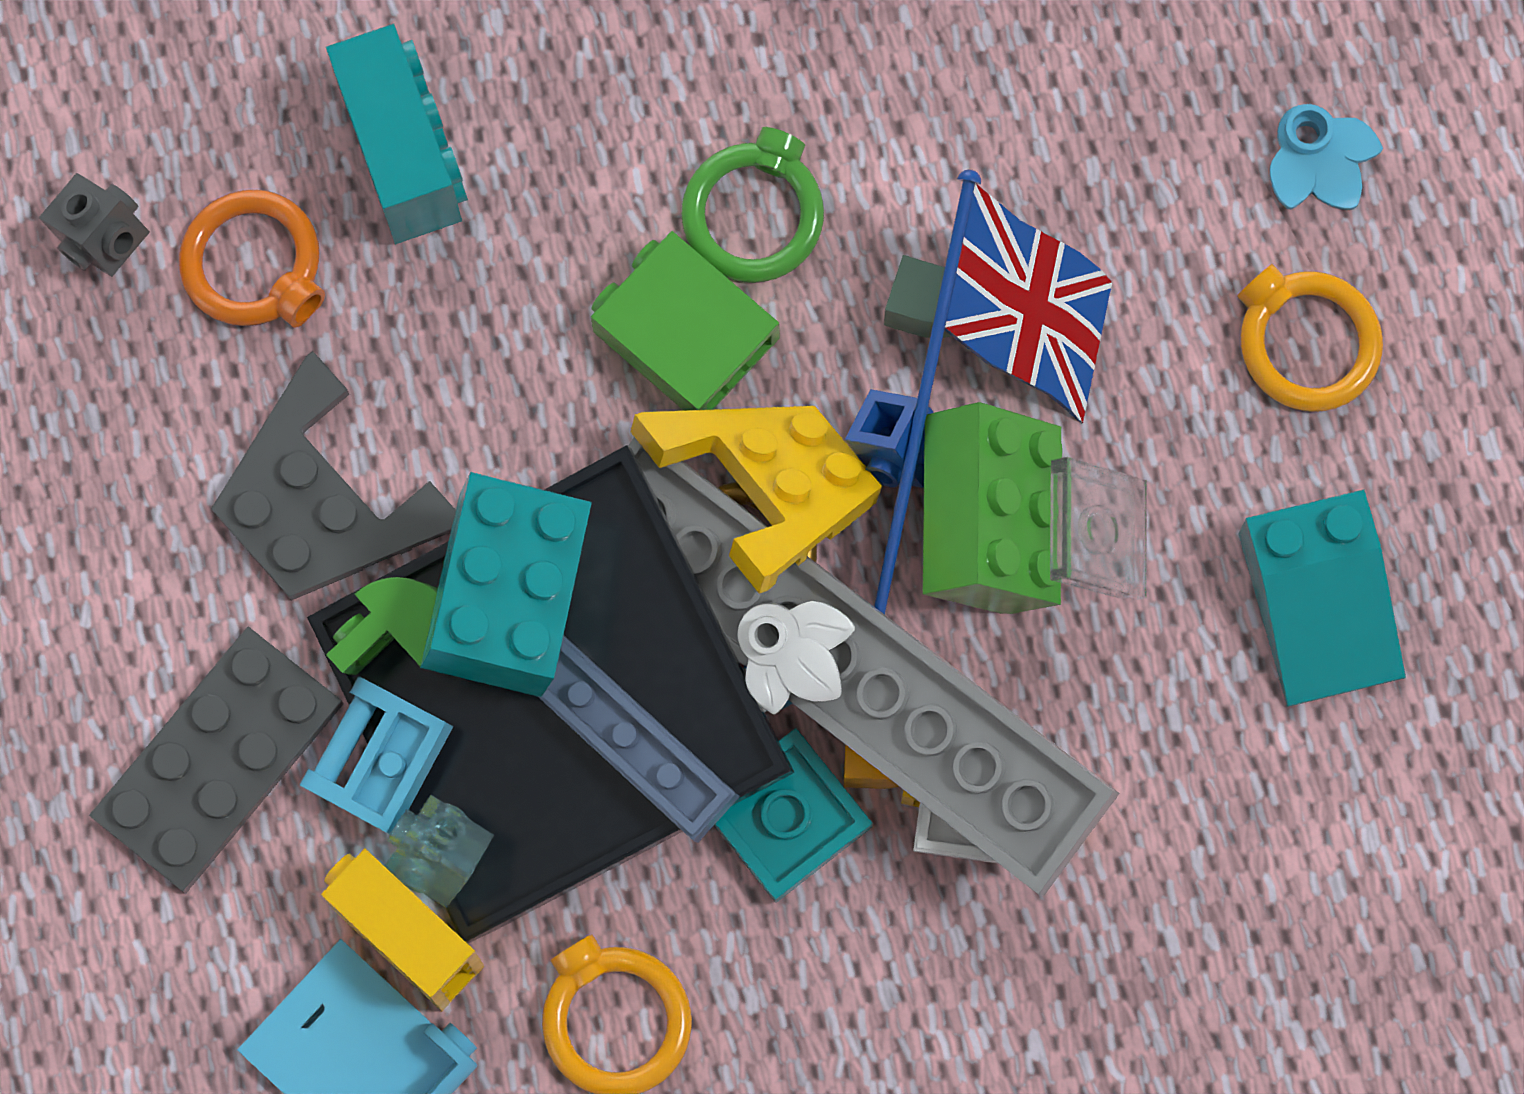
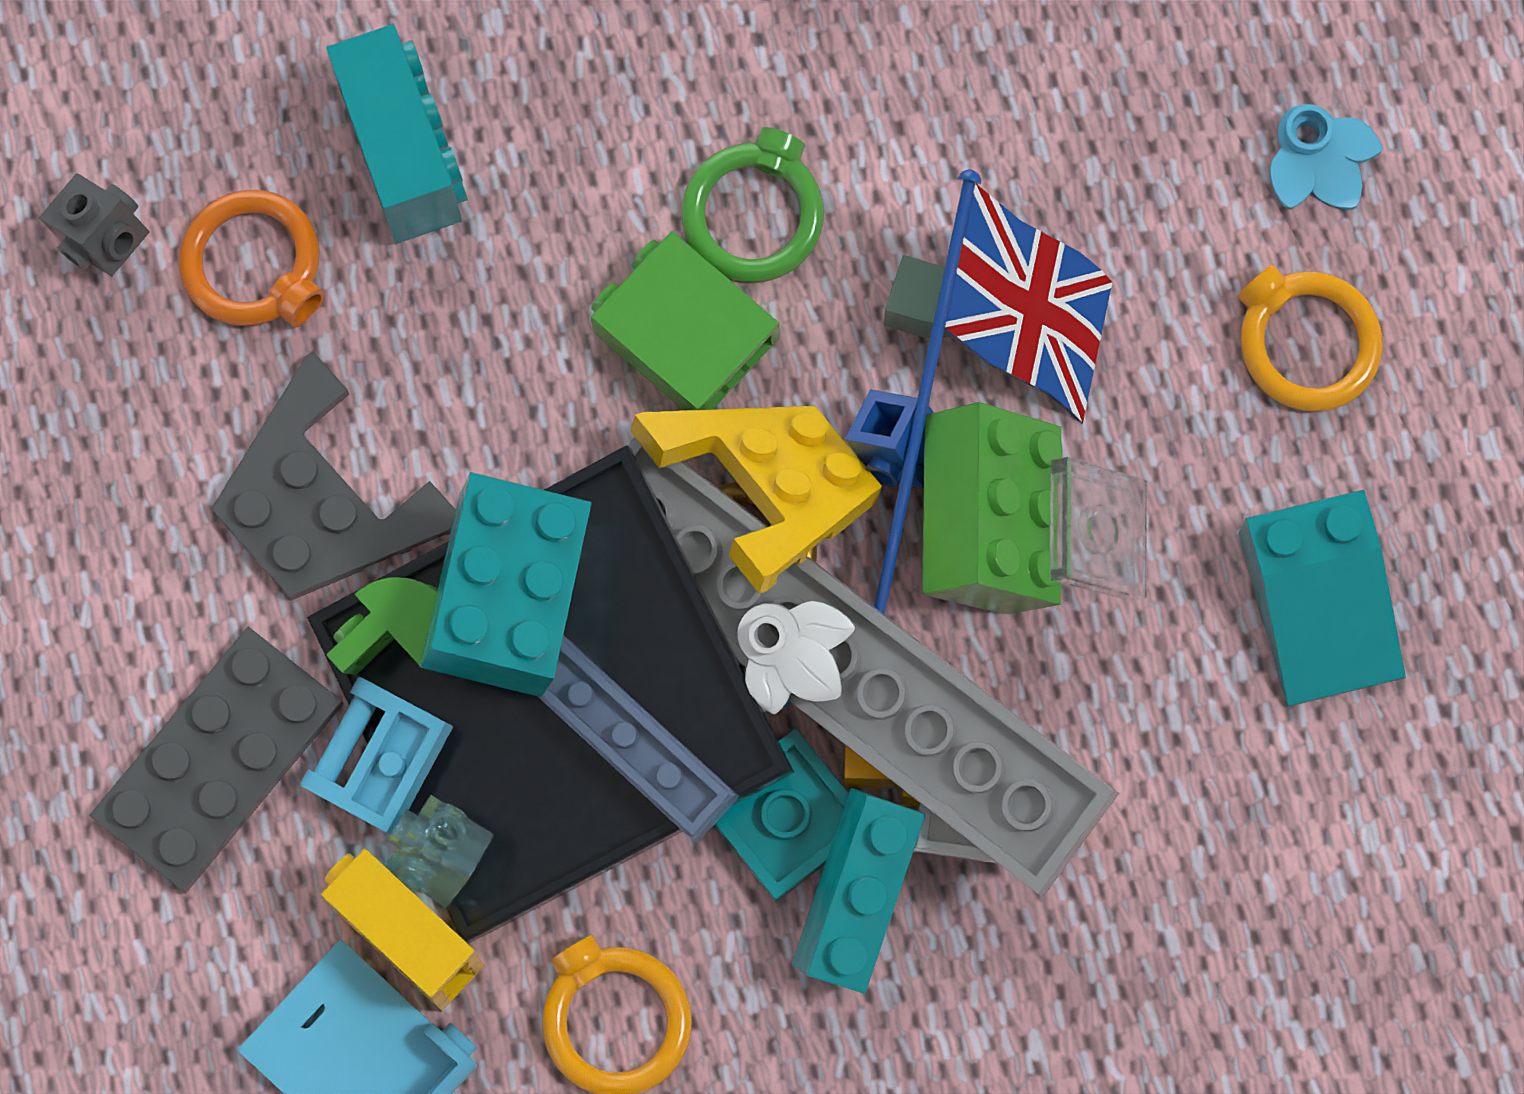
(858, 890): none -> teal brick

